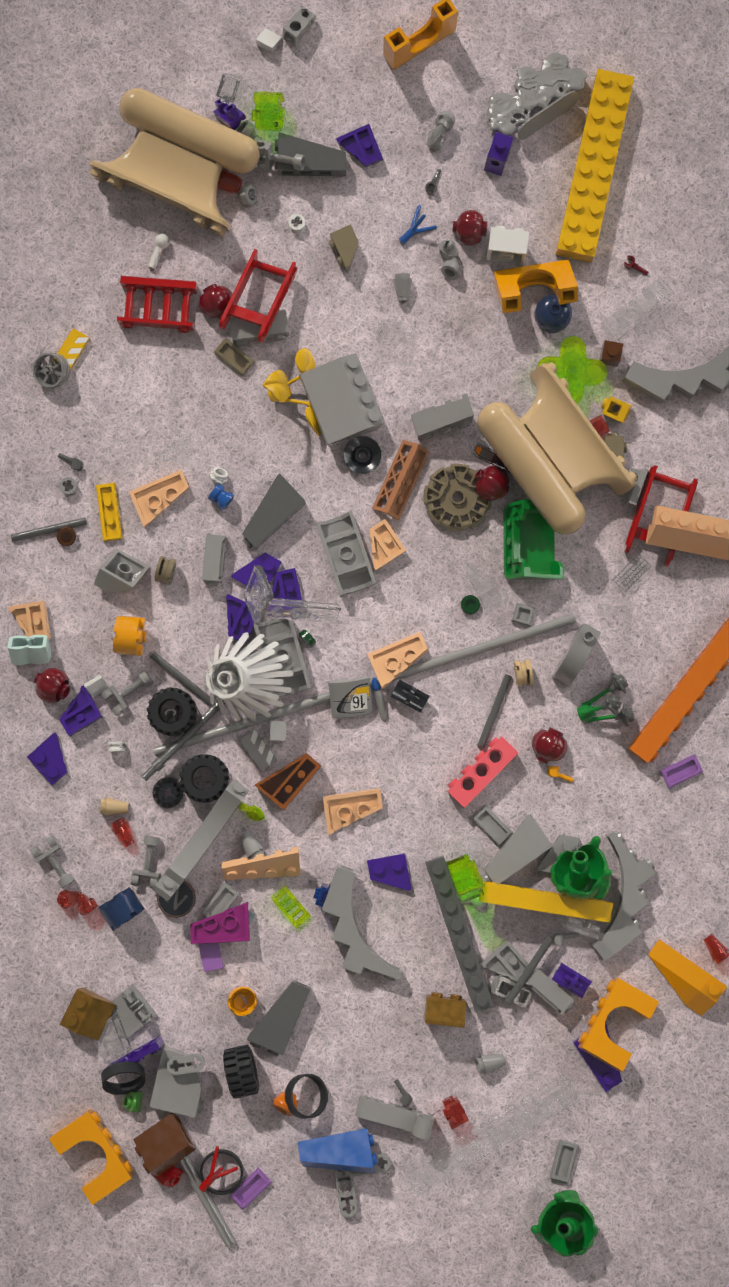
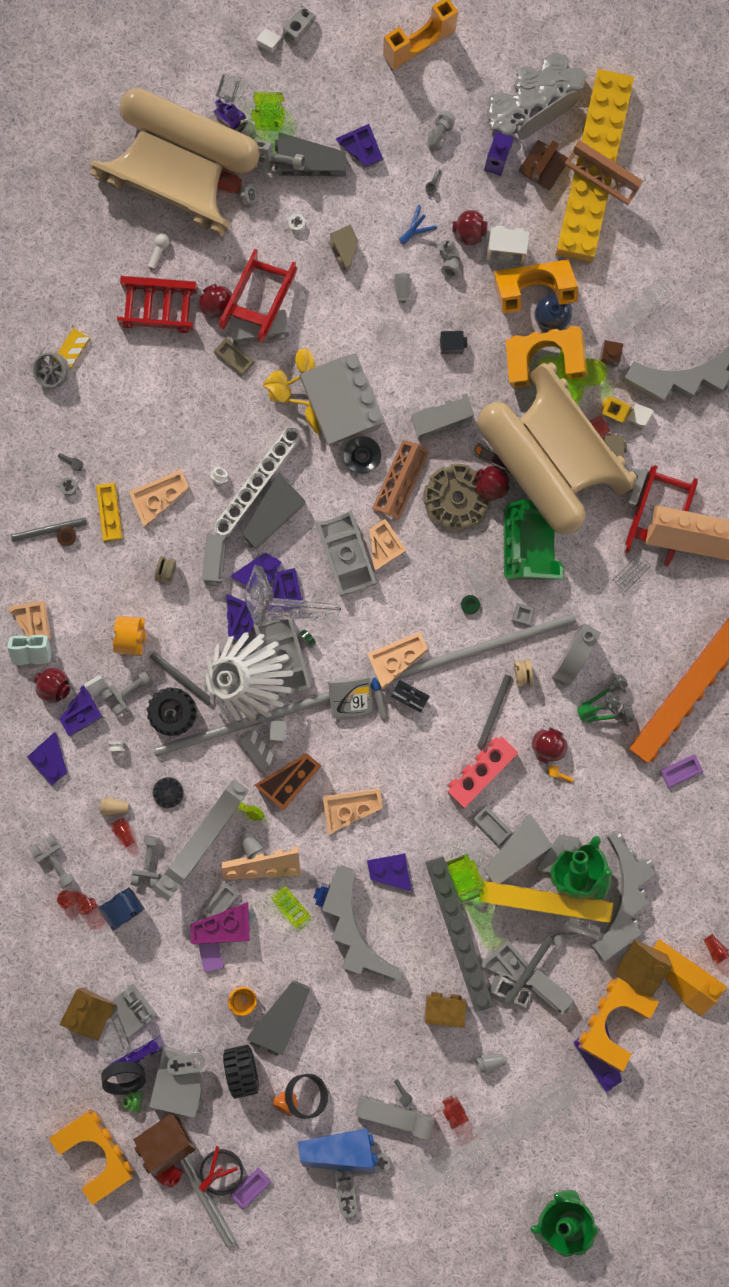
(120, 573): light grey slope -> none
(159, 763): dark grey bar -> none
(180, 903): black tile -> none
(190, 768): black tyre -> none
(221, 497): blue wheel -> none
(259, 472): none -> white beam
(452, 342): none -> black brick
(521, 350): none -> light orange arch
(544, 164): none -> reddish brown bracket
(563, 1161): light grey tile -> none
(571, 980): dark purple hips -> none
(606, 166): none -> nougat fence
(635, 266): dark red hand -> none
(640, 415): none -> white slope
(643, 967): none -> pearl gold slope

